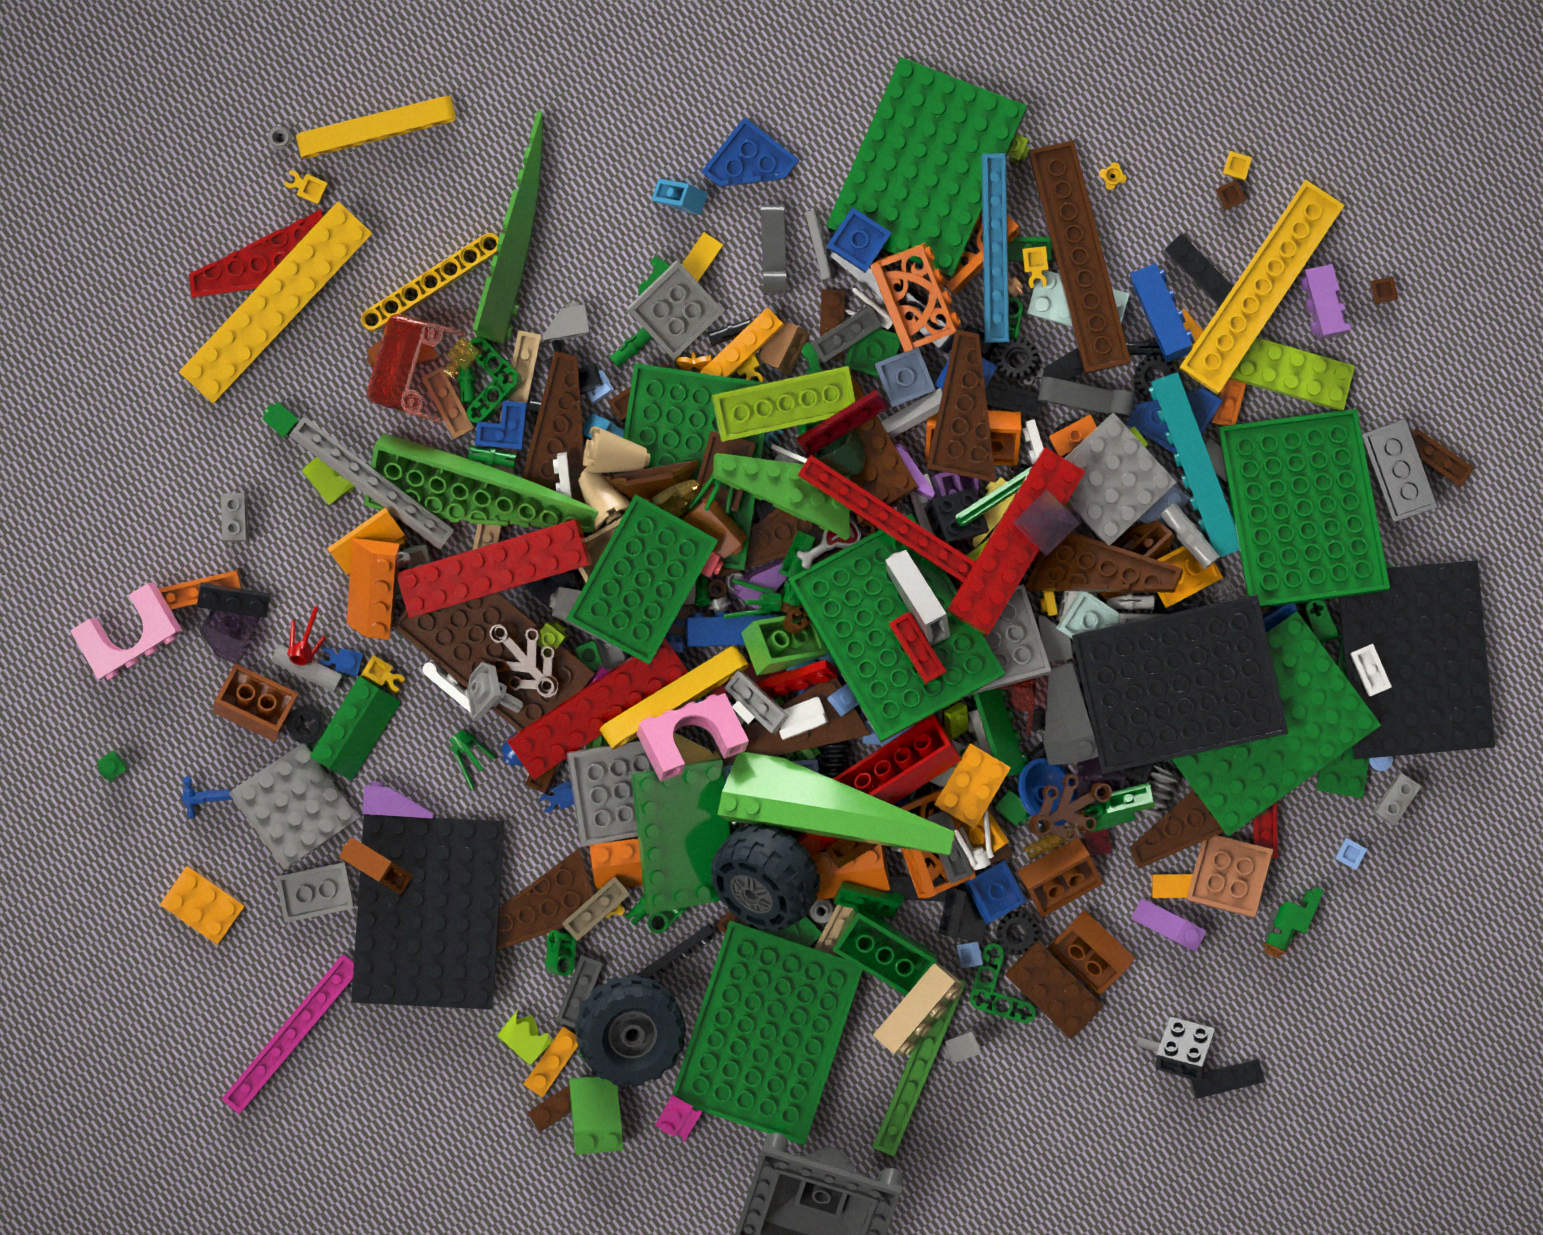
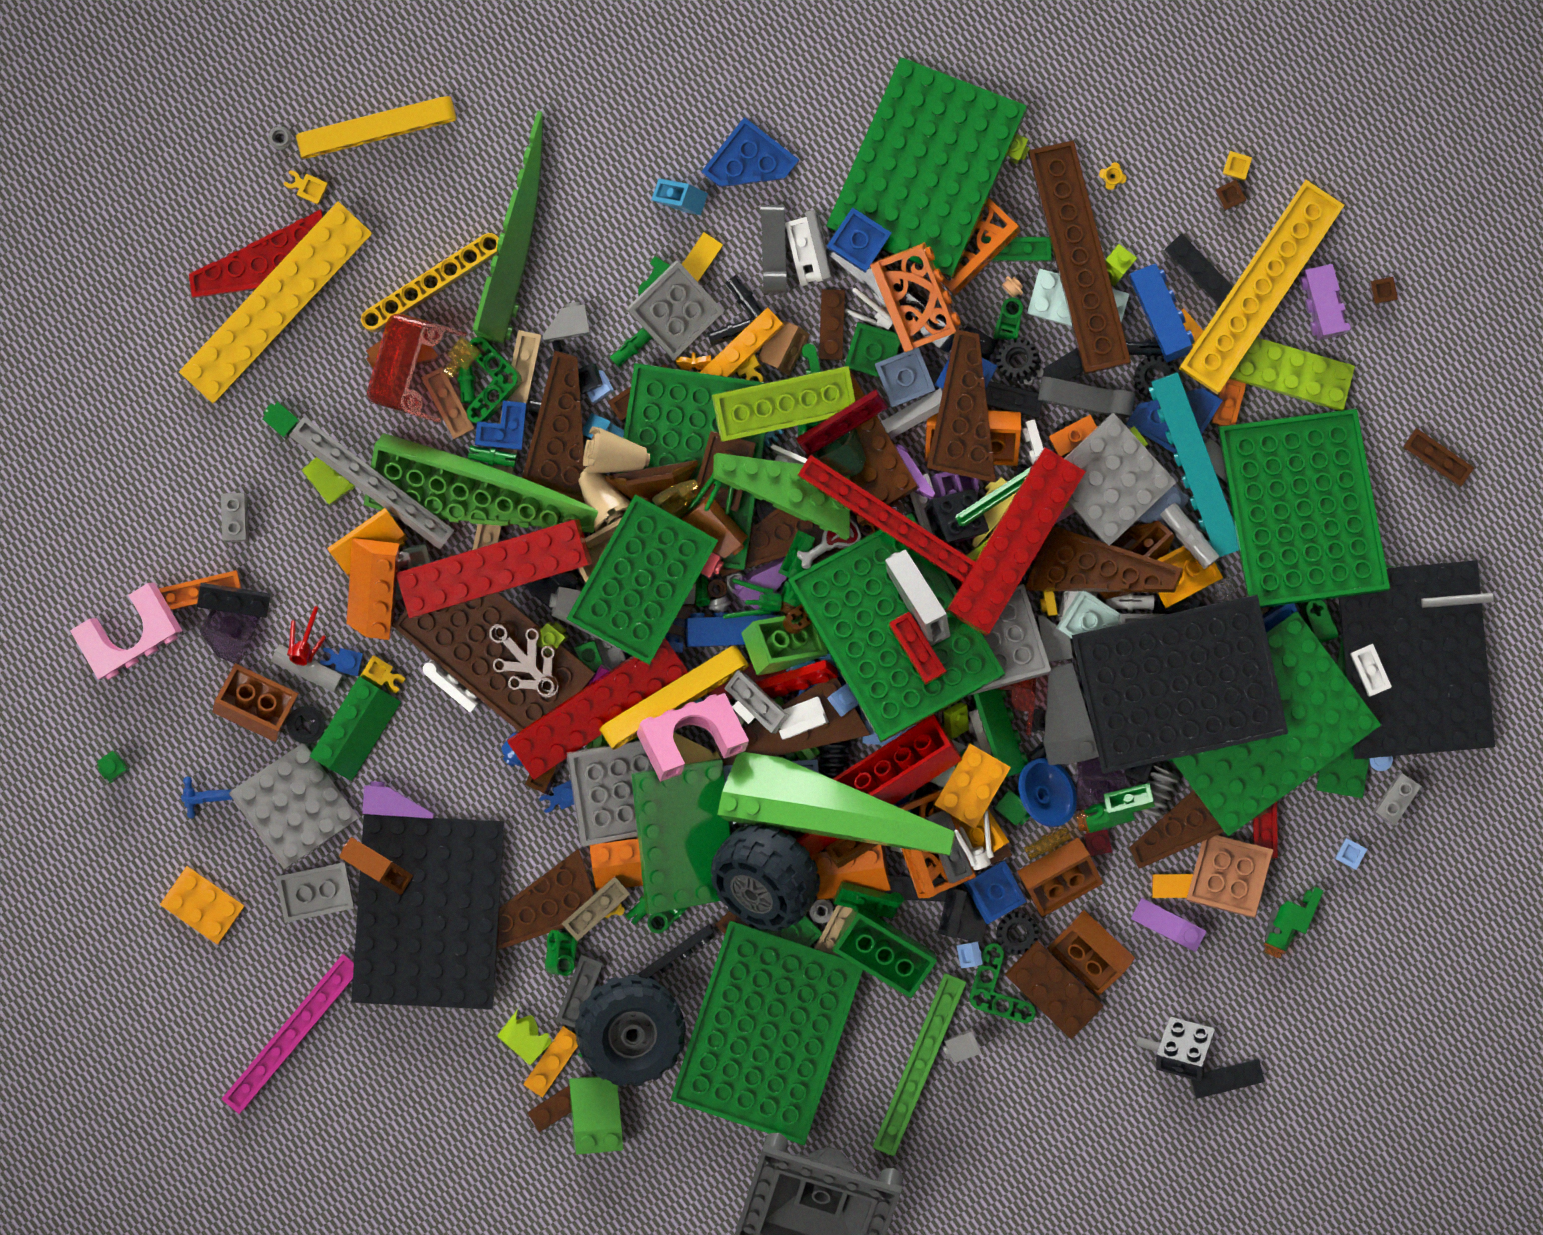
(462, 742): green plant -> none
(486, 692): light grey piece -> none
(561, 467): white plate -> none
(677, 1118): dark pink plate -> none
(744, 297): none -> black pin
(803, 250): none -> white plate
(846, 334): dark grey plate -> none
(918, 1010): tan piece -> none
(995, 247): dark azure tile -> none
(1035, 261): yellow plate -> none
(1046, 522): clear purple slope -> none
(1066, 808): reddish brown plant -> none
(1118, 263): none -> lime bracket
(1400, 470): plate -> none
(1457, 600): none -> light grey bar

